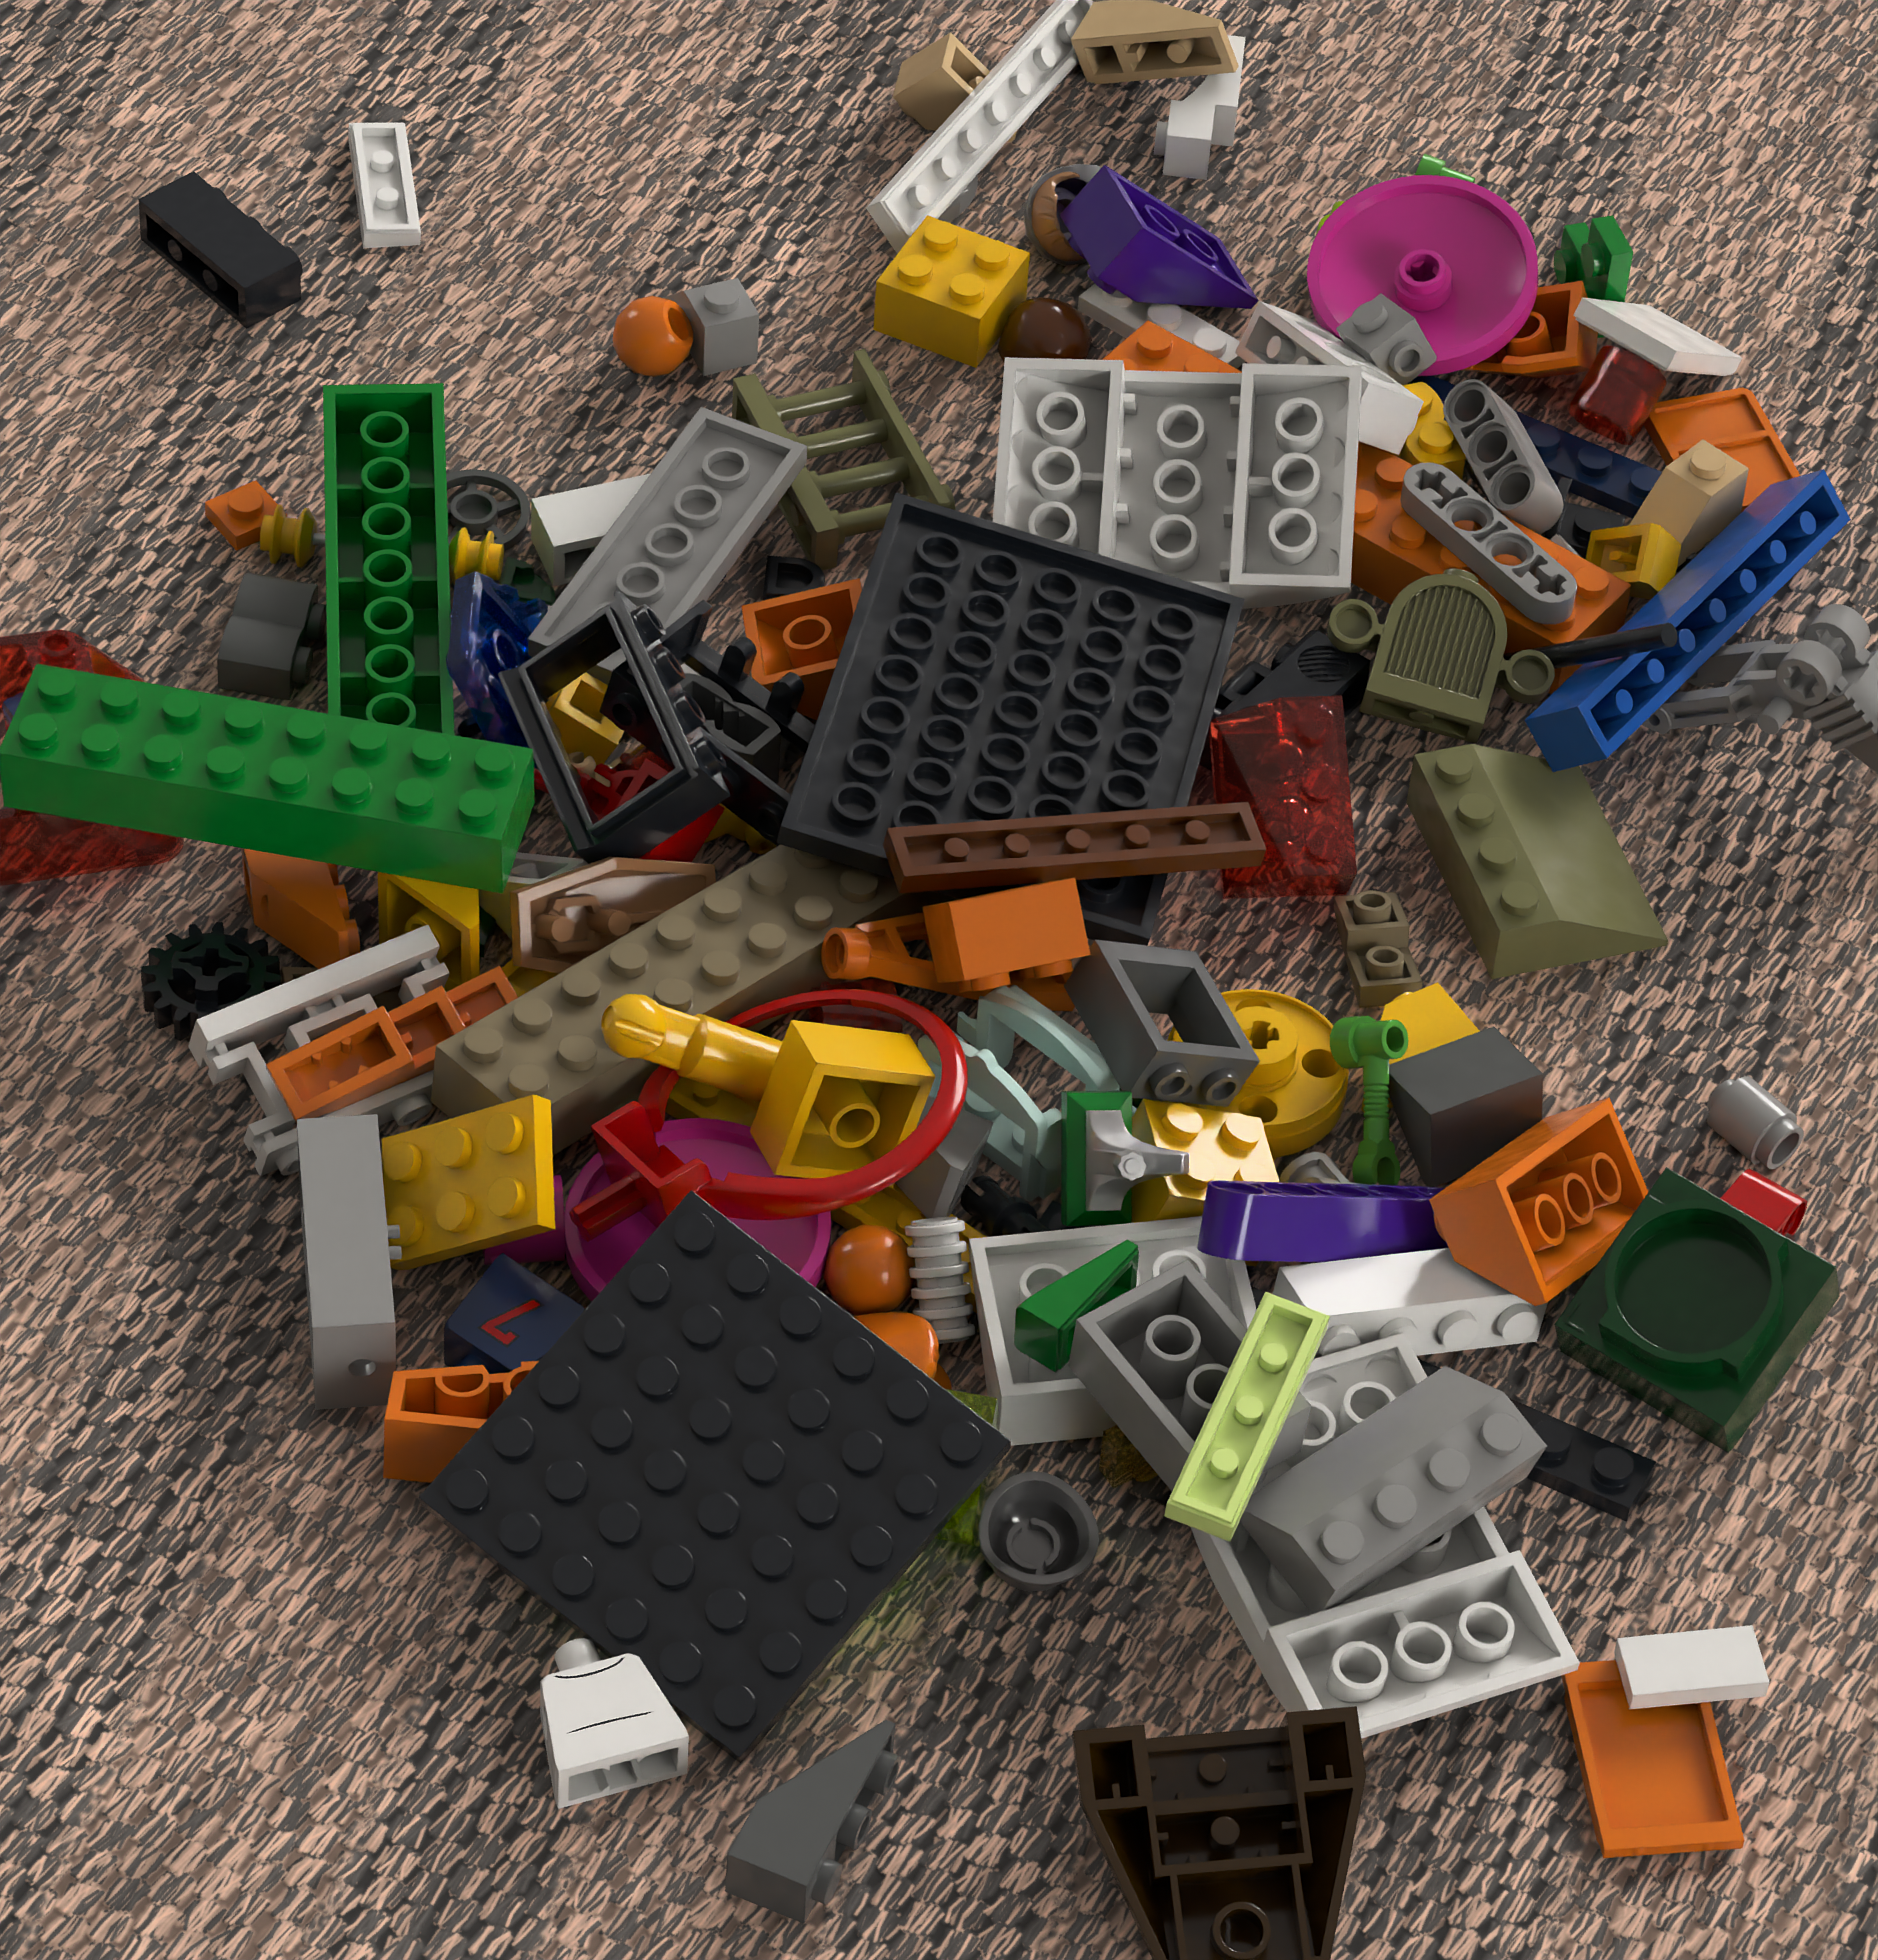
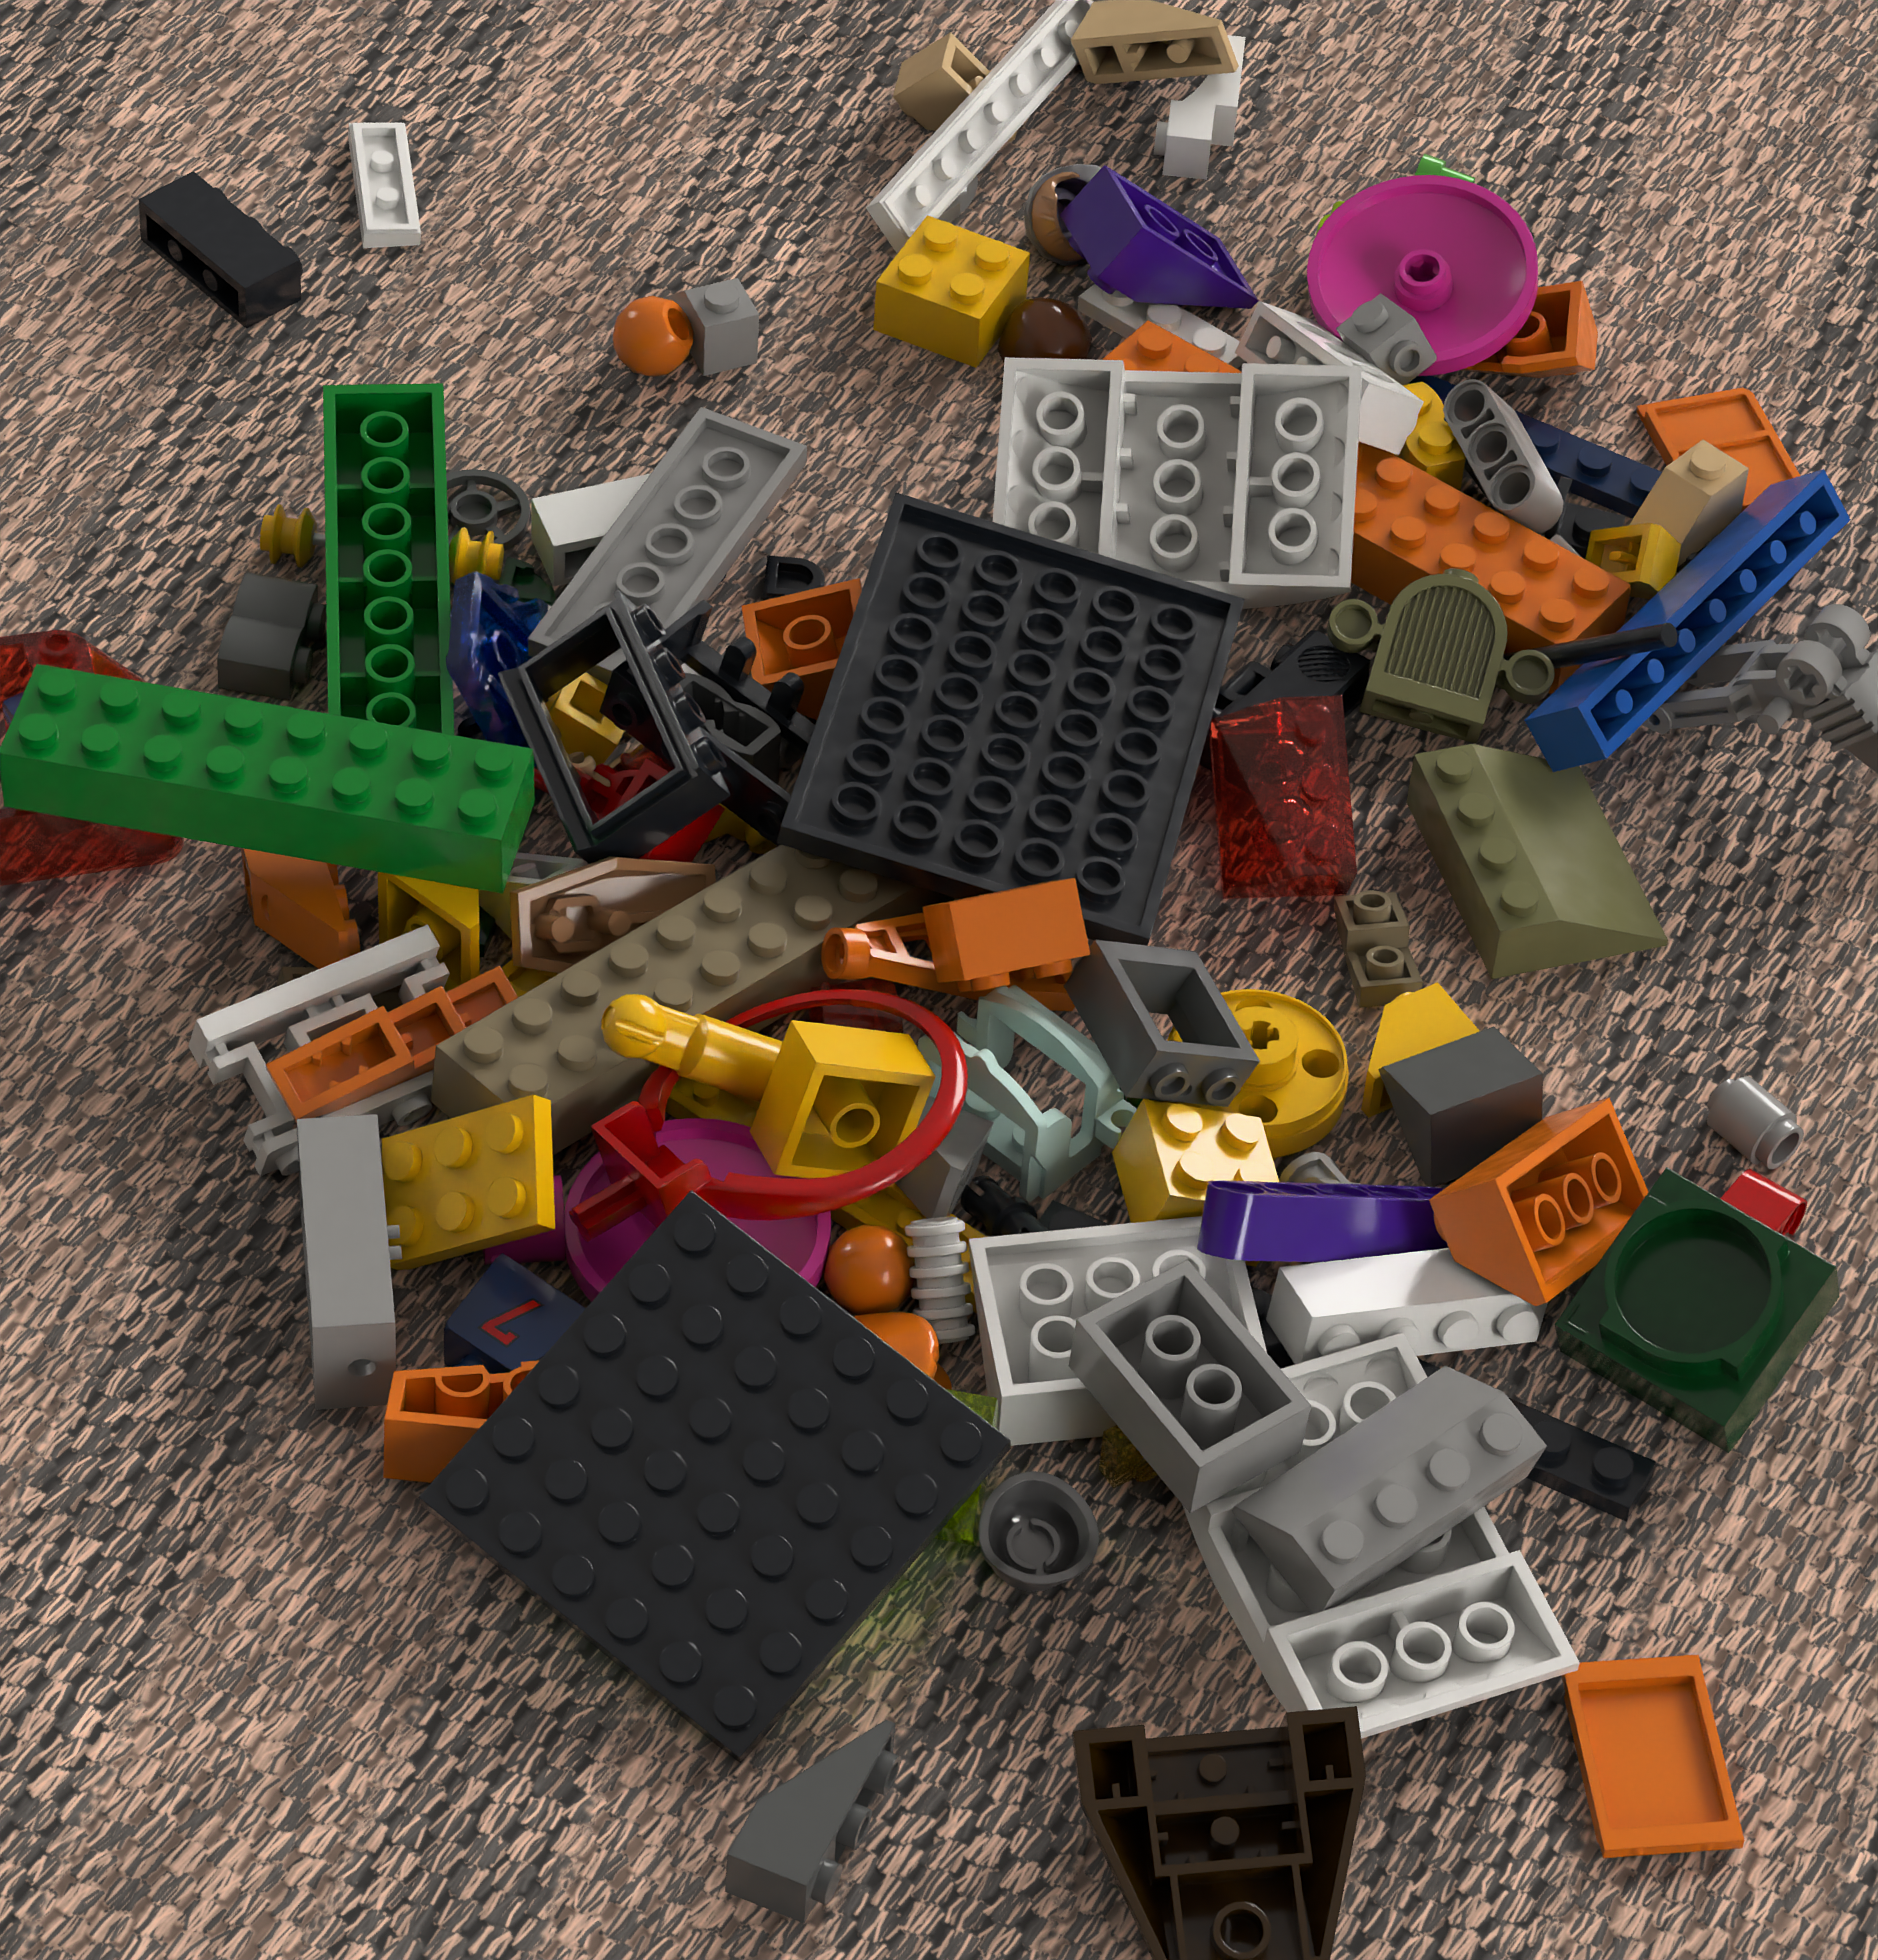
(204, 975): black gear -> none
(241, 513): orange plate -> none
(607, 1726): white torso -> none
(803, 504): olive fence -> none
(1049, 1317): green slope -> none
(1073, 847): reddish brown plate -> none
(1104, 1159): piece -> none
(1247, 1416): yellowish green tile -> none
(1370, 1045): bright green brick -> none
(1535, 587): light grey beam -> none
(1596, 257): green plate -> none
(1617, 395): clear red piece -> none
(1656, 337): white tile -> none
(1691, 1667): white tile -> none

